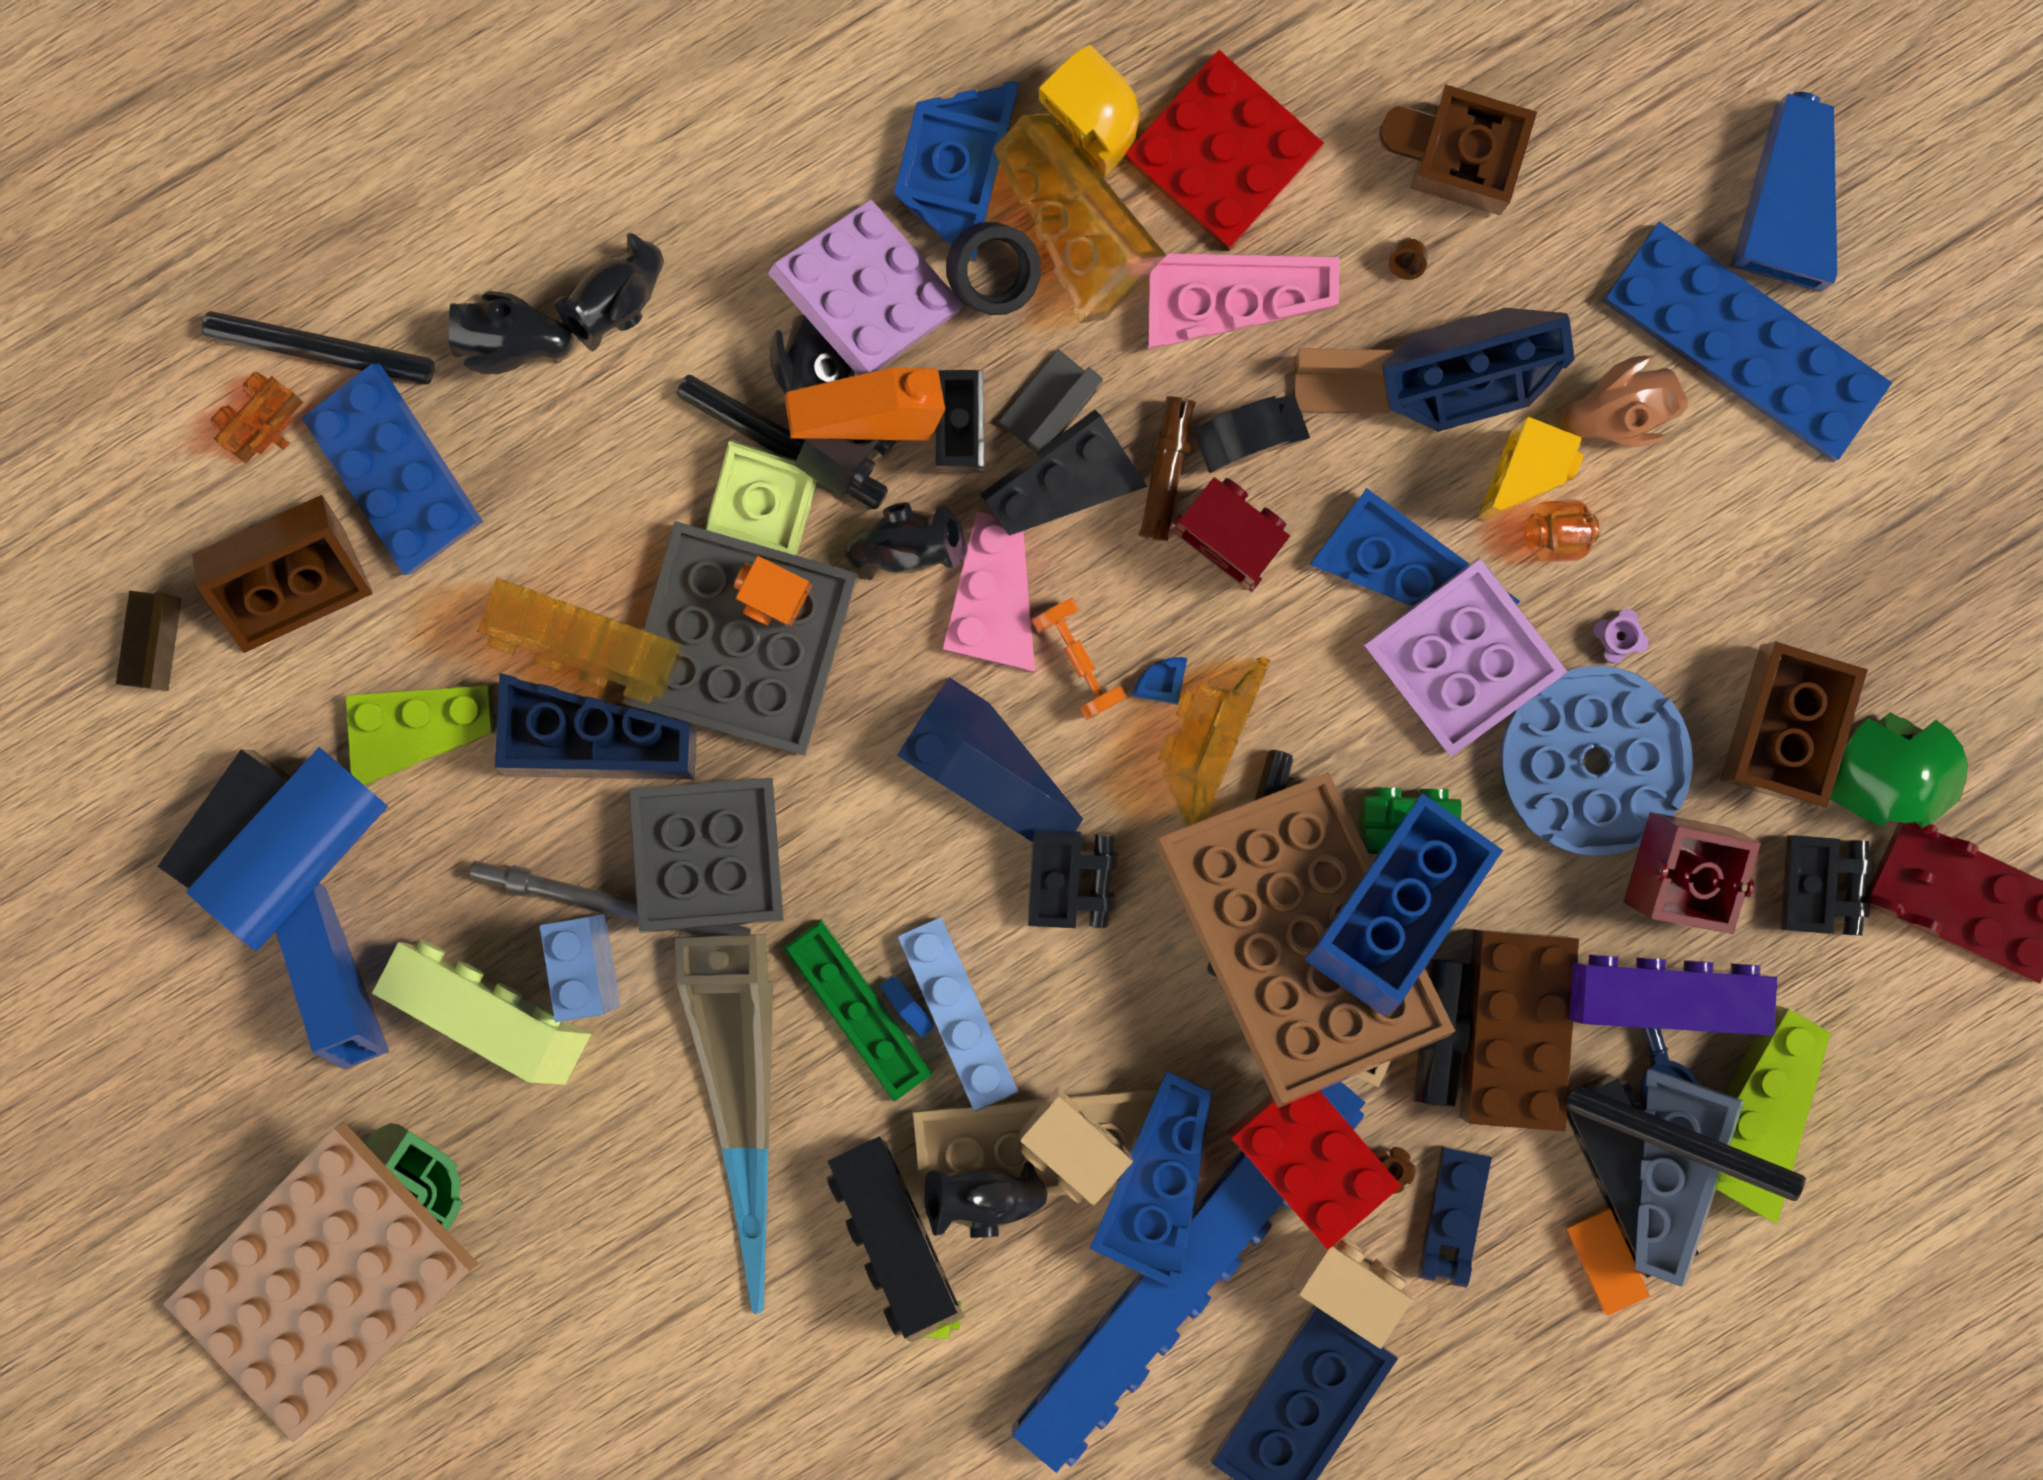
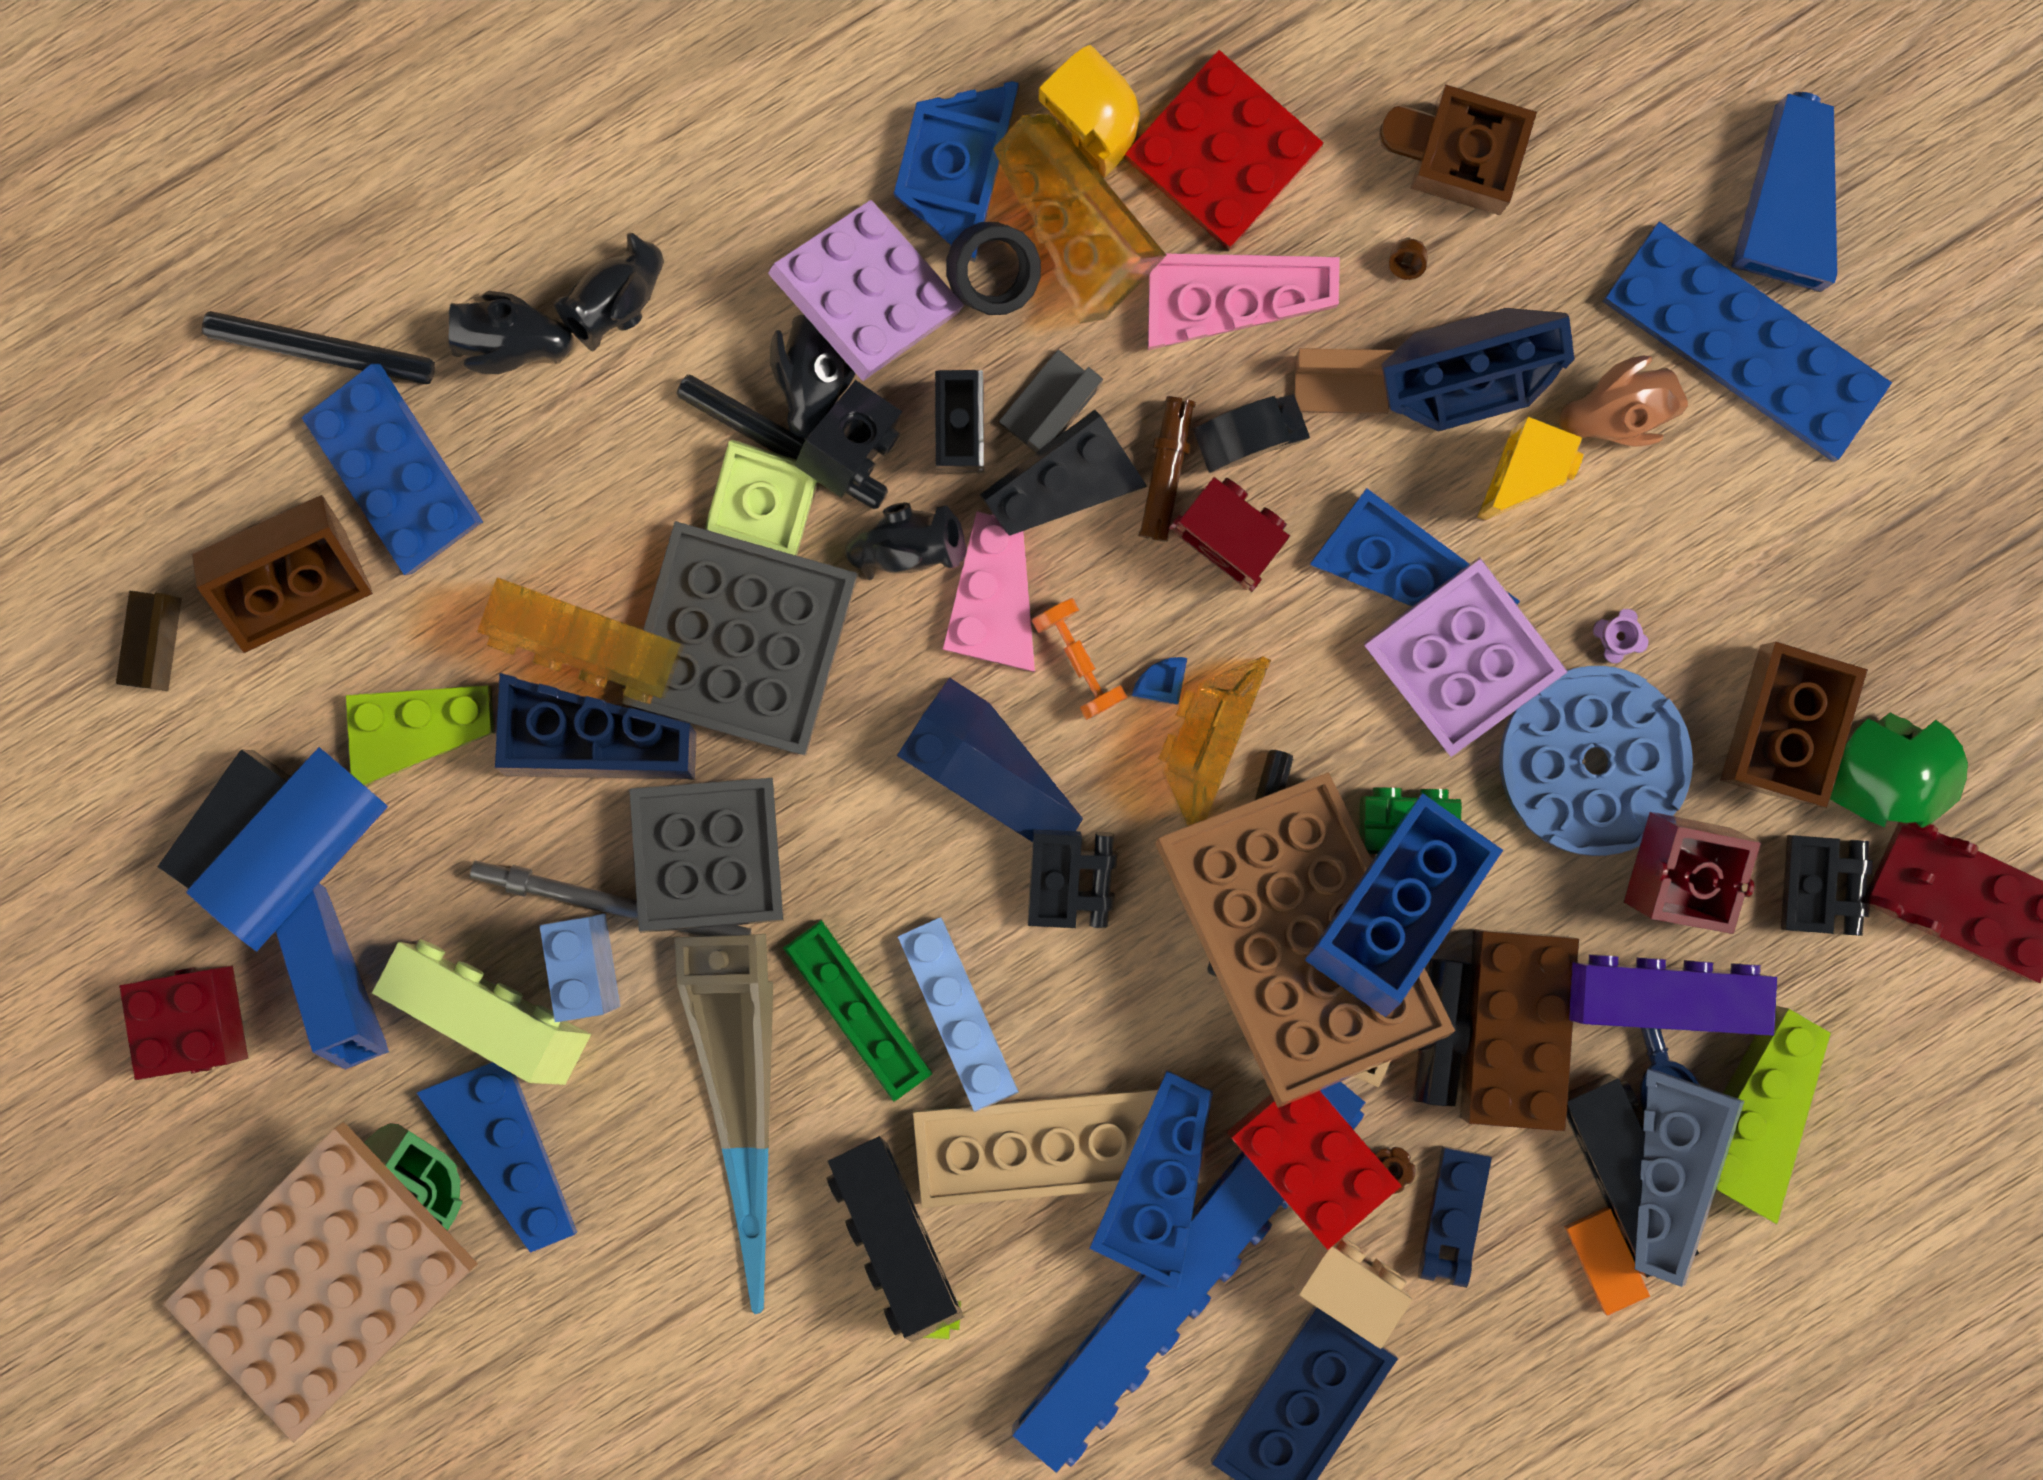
(183, 1022): none -> dark red brick
(258, 420): clear orange hips -> none
(500, 1143): none -> blue wing
(771, 592): orange brick -> none
(869, 406): orange slope -> none
(907, 1007): blue tile -> none
(982, 1198): black animal -> none
(1074, 1147): tan brick -> none
(1561, 530): clear orange head -> none
(1686, 1143): black axle -> none

